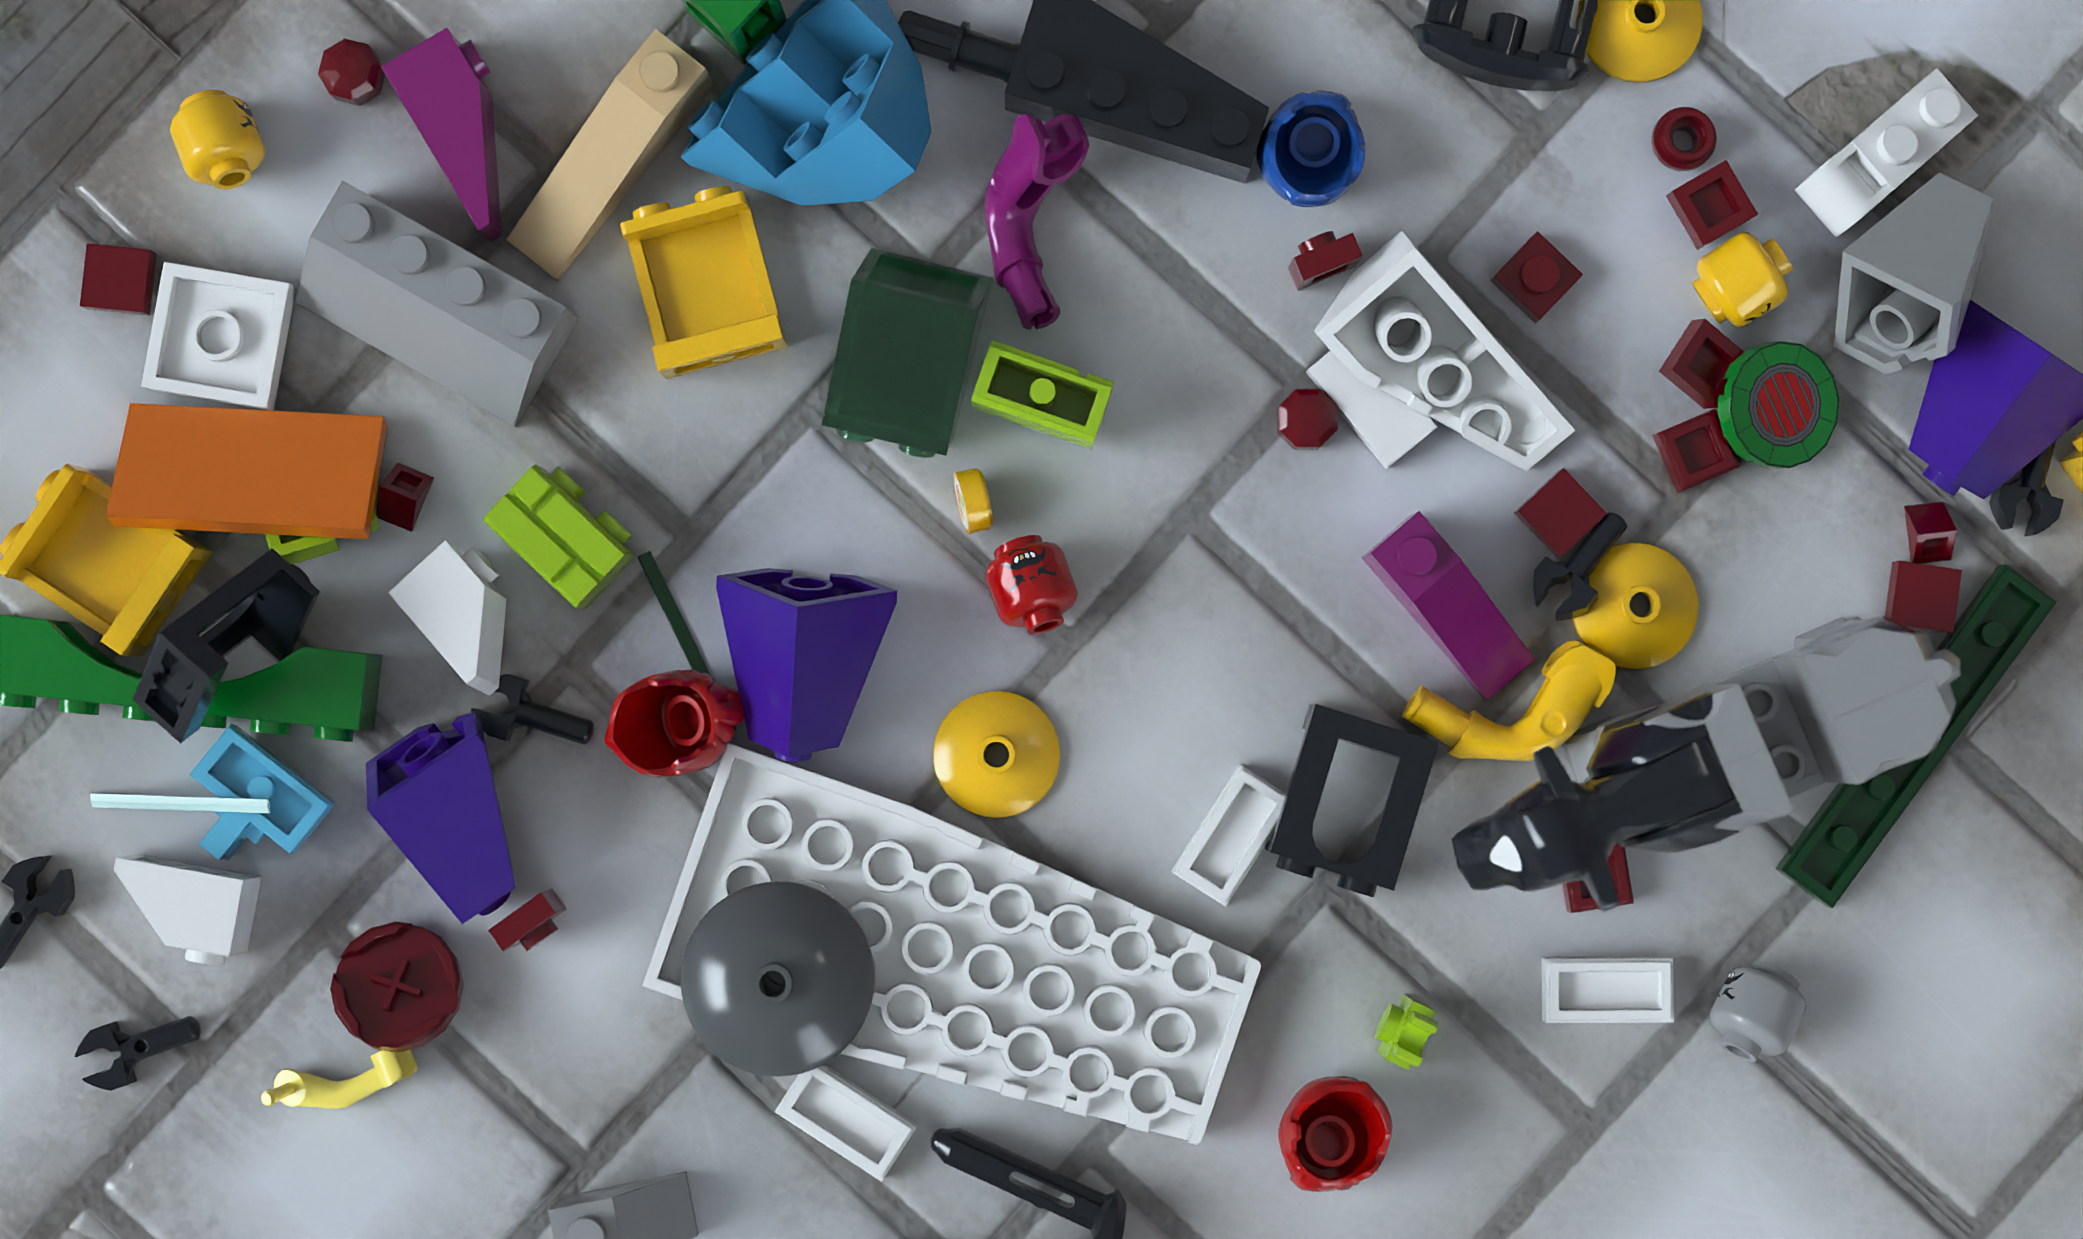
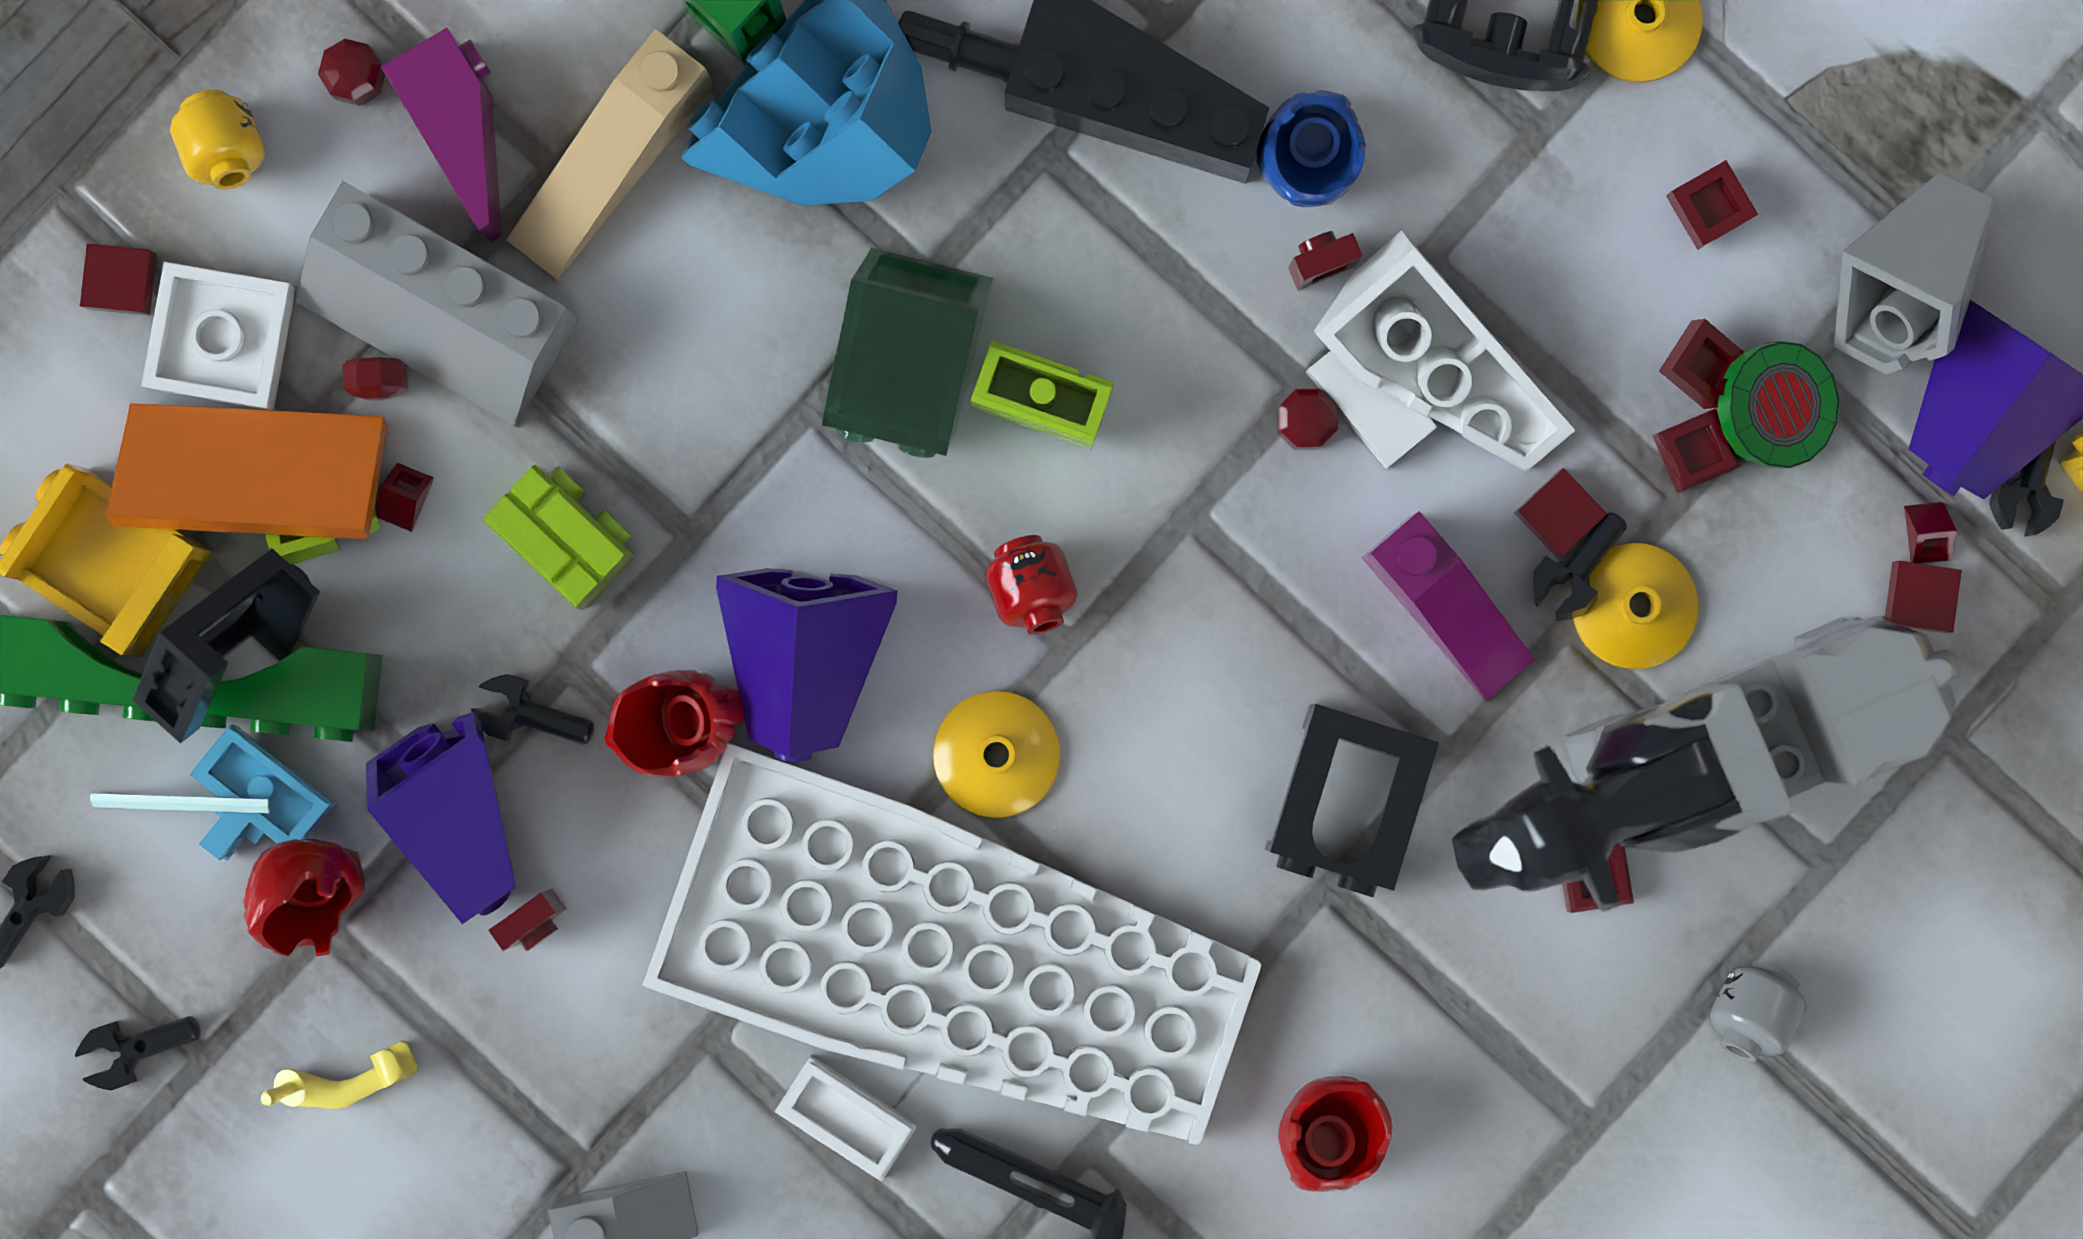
(193, 905): white slope -> none
(301, 893): none -> red hair
(375, 378): none -> dark red tile
(397, 987): dark red tile -> none
(458, 611): white slope -> none
(672, 613): dark green piece -> none
(704, 282): yellow panel -> none
(815, 950): dark grey dish -> none
(973, 500): yellow tile -> none
(1020, 181): magenta piece -> none
(1231, 836): white tile -> none
(1405, 1032): lime plate -> none
(1536, 277): dark red plate -> none
(1573, 686): yellow piece -> none
(1607, 989): white tile -> none
(1697, 126): dark red plate -> none
(1742, 279): yellow head -> none
(1862, 814): dark green tile -> none
(1886, 153): white plate -> none

